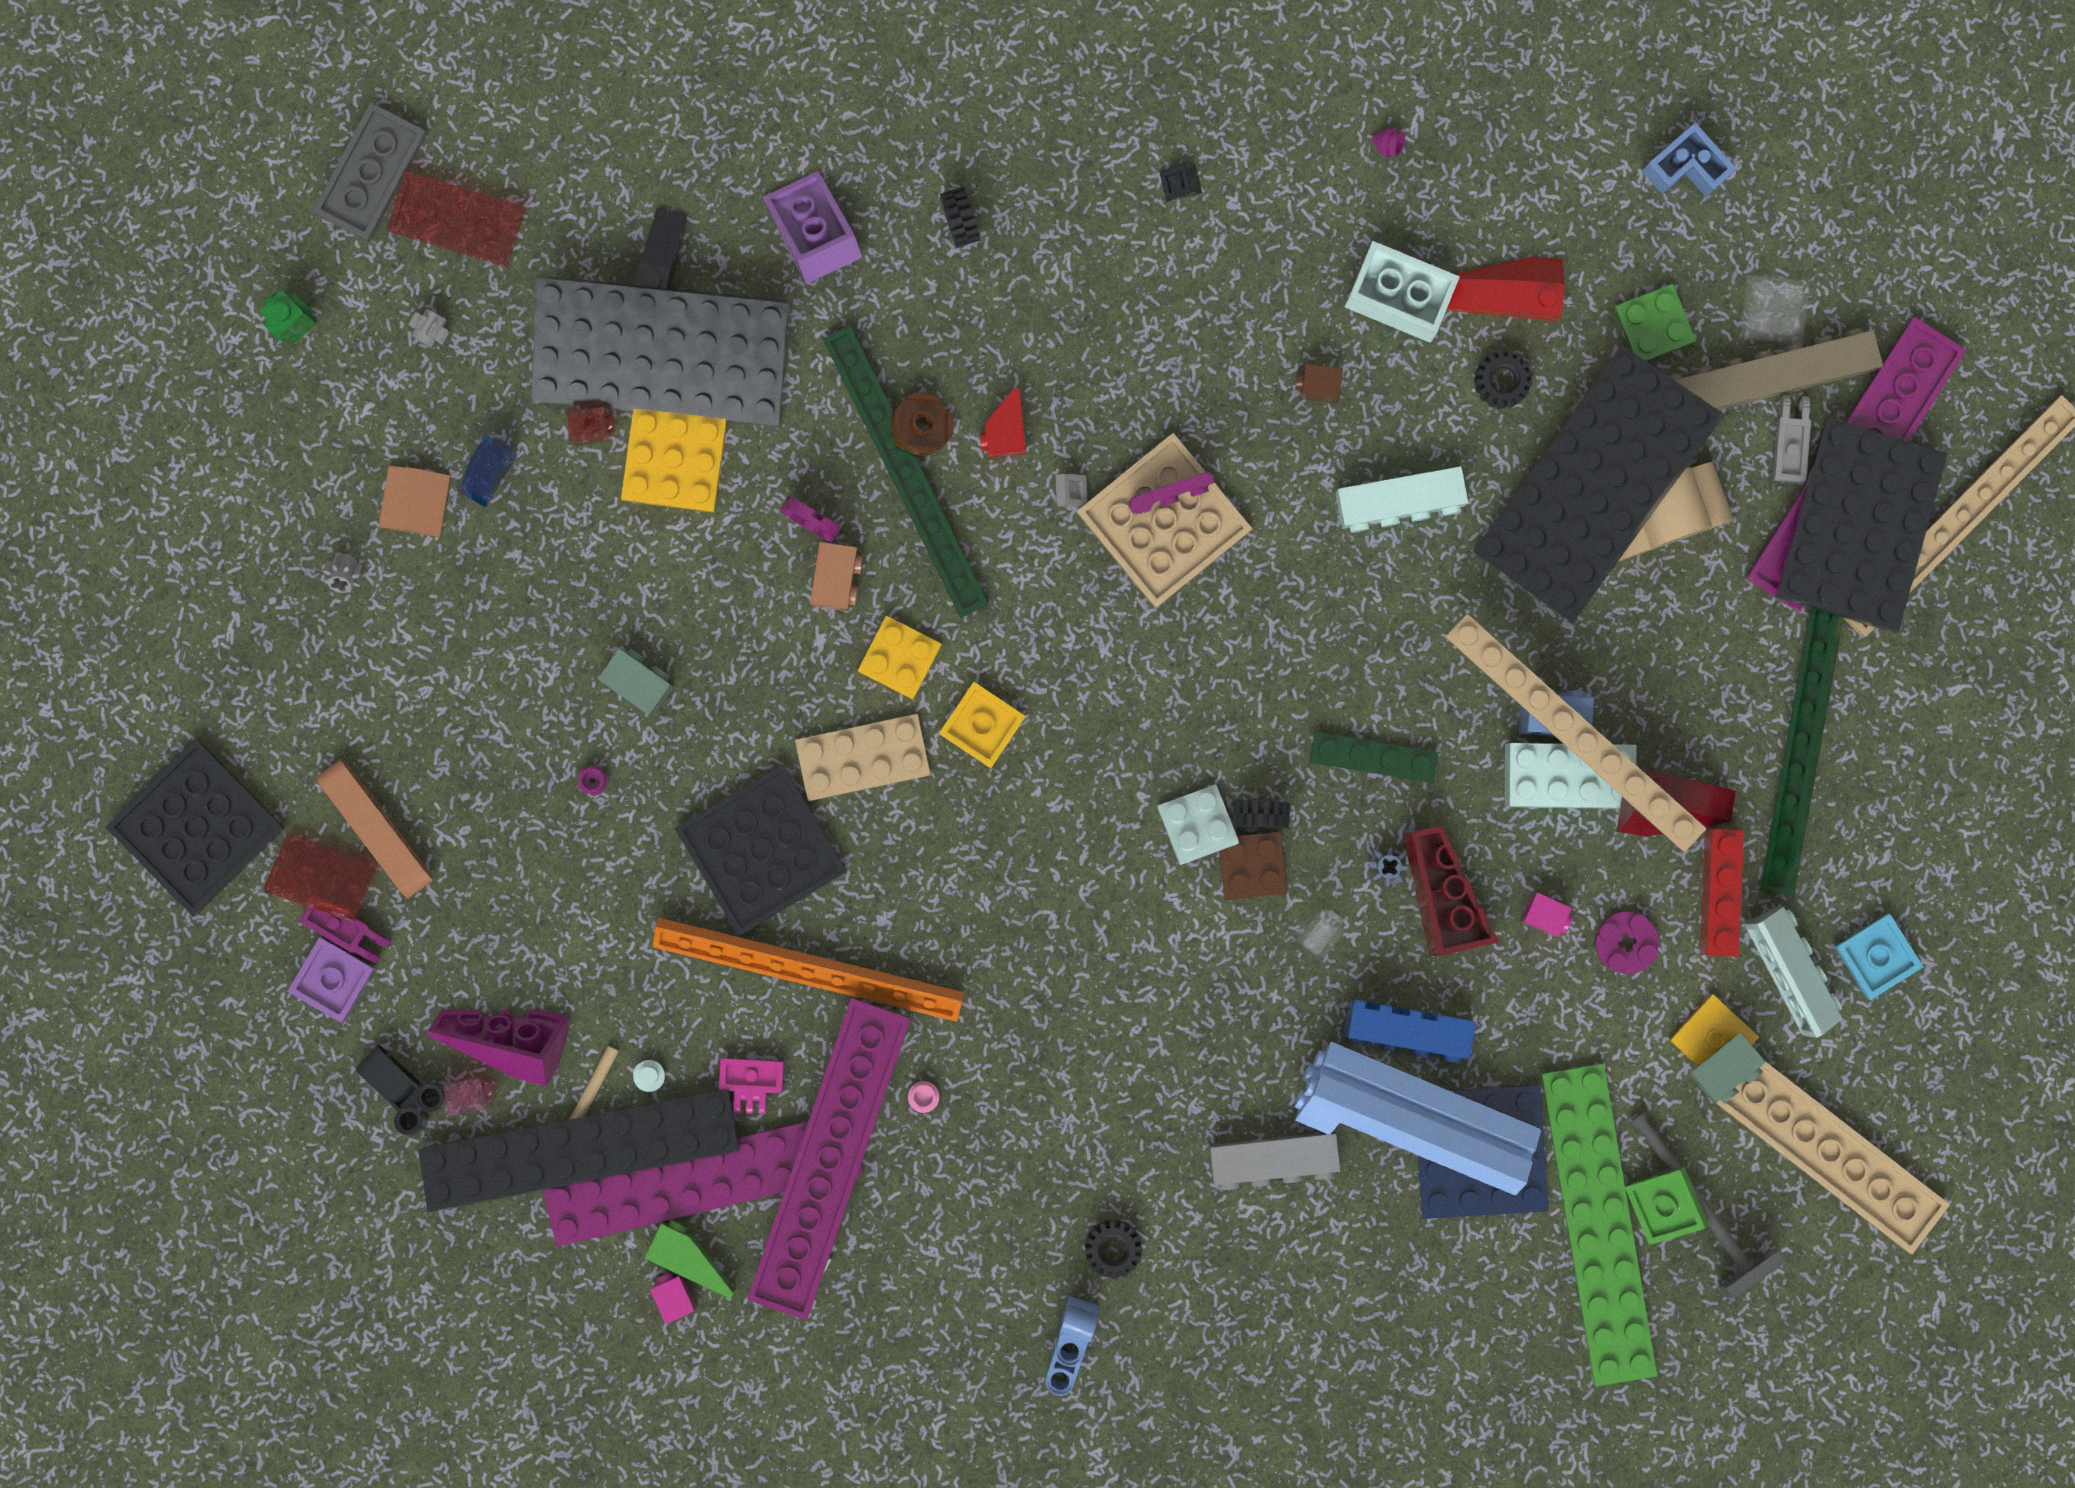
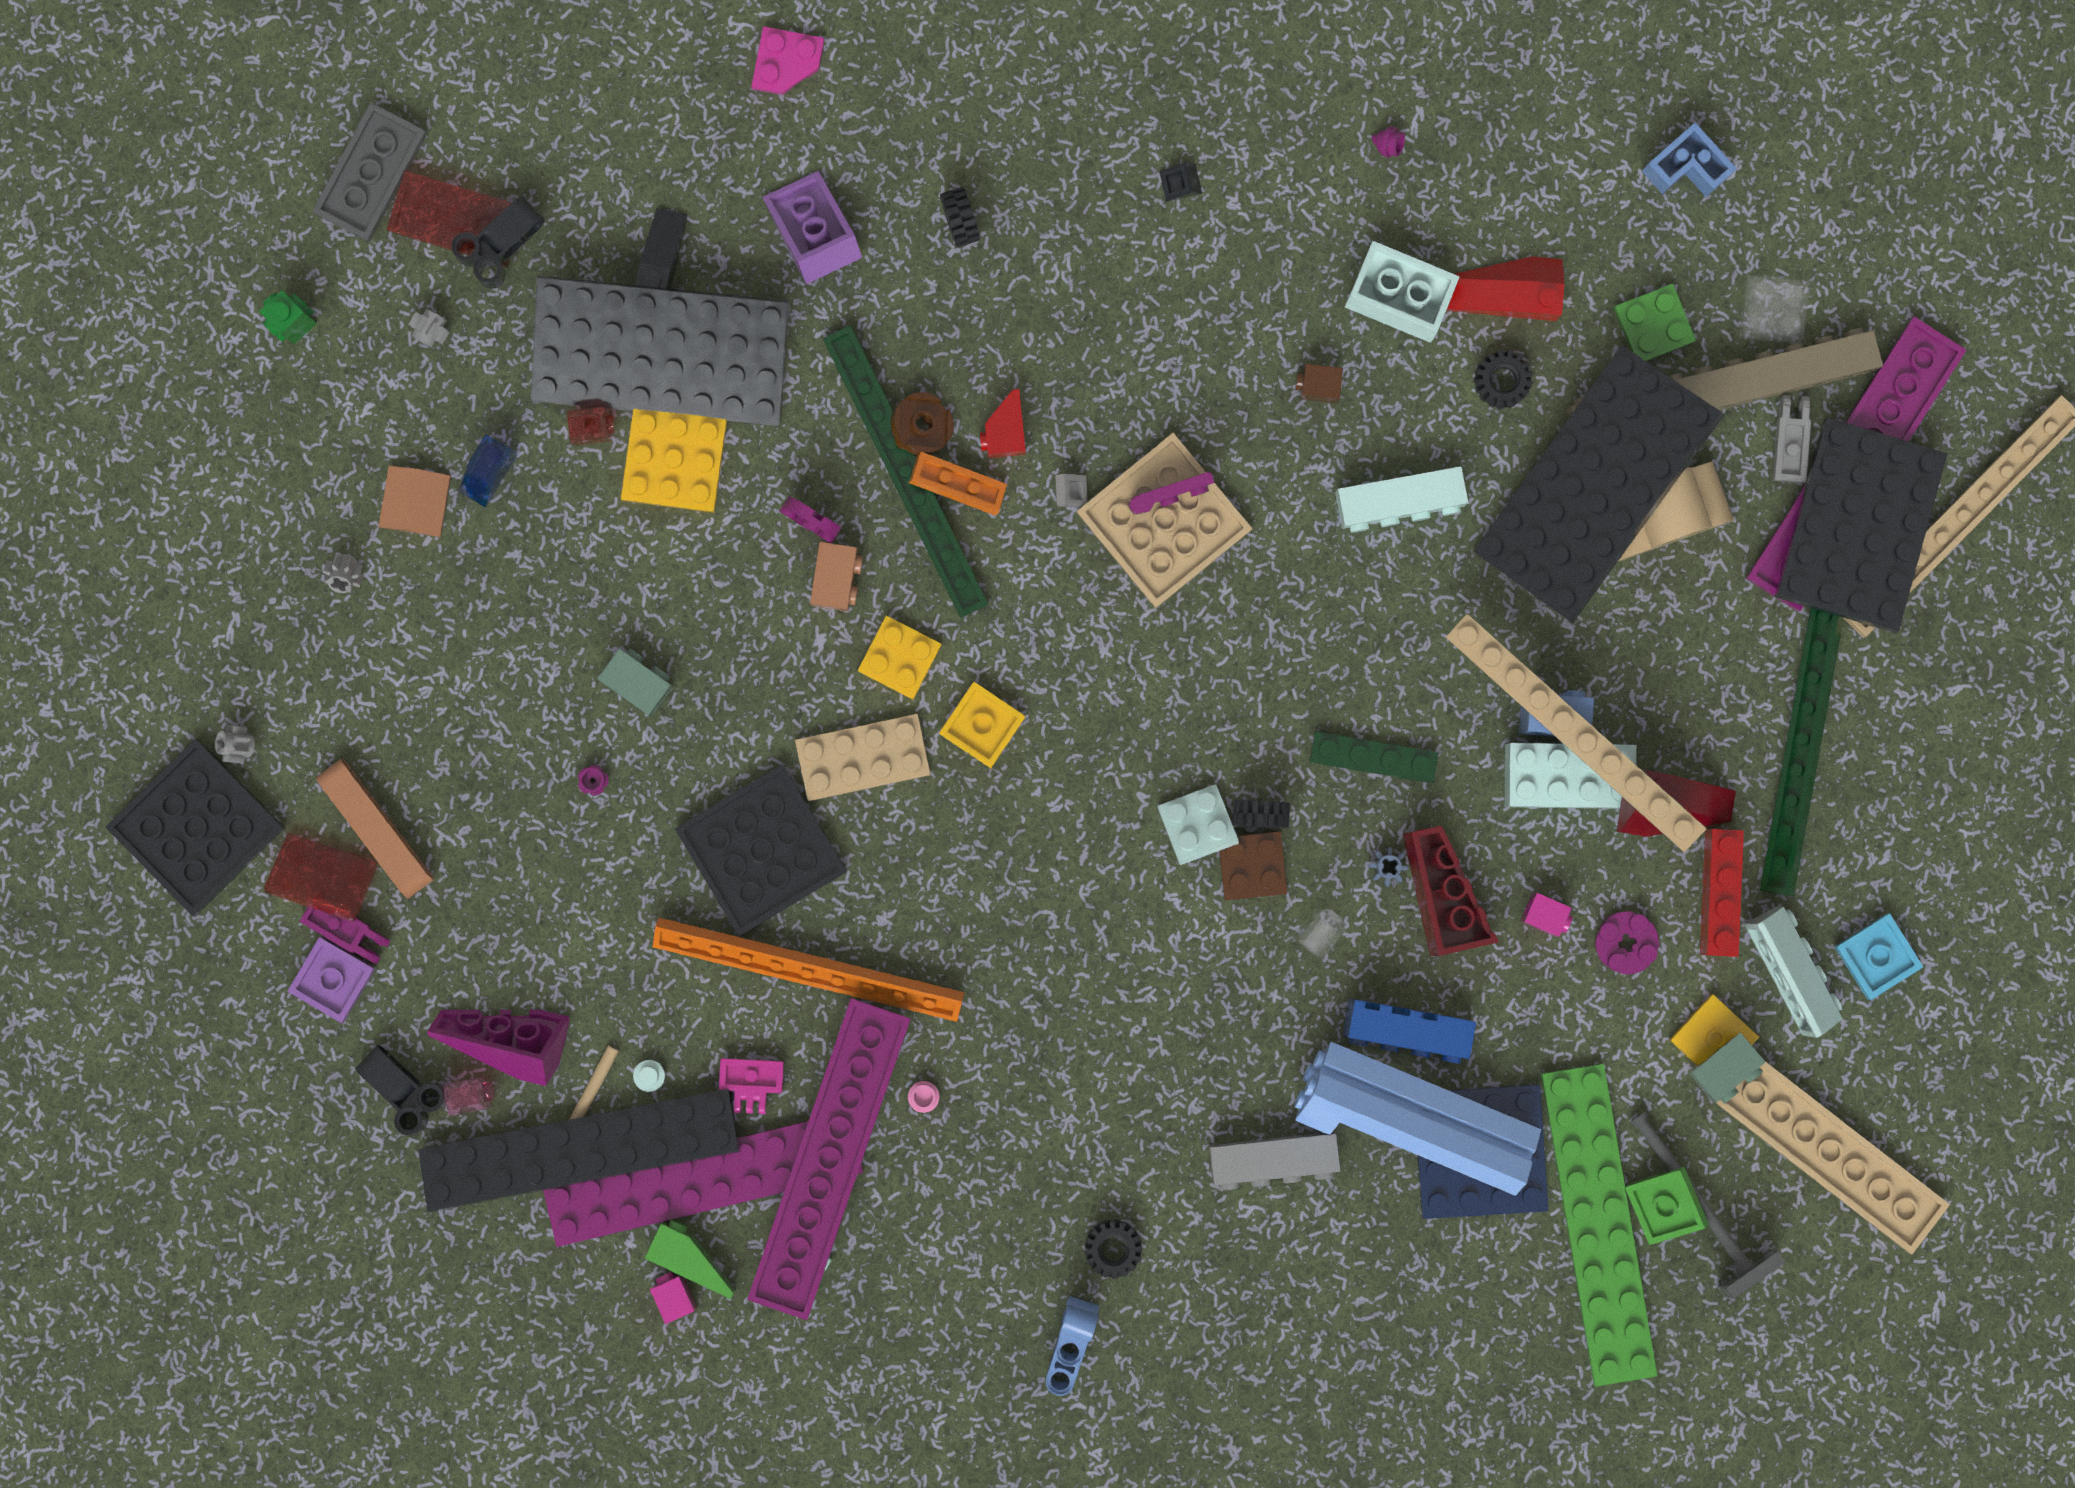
(234, 744): none -> light grey gear
(499, 240): none -> black piece
(785, 60): none -> dark pink plate
(958, 483): none -> orange plate

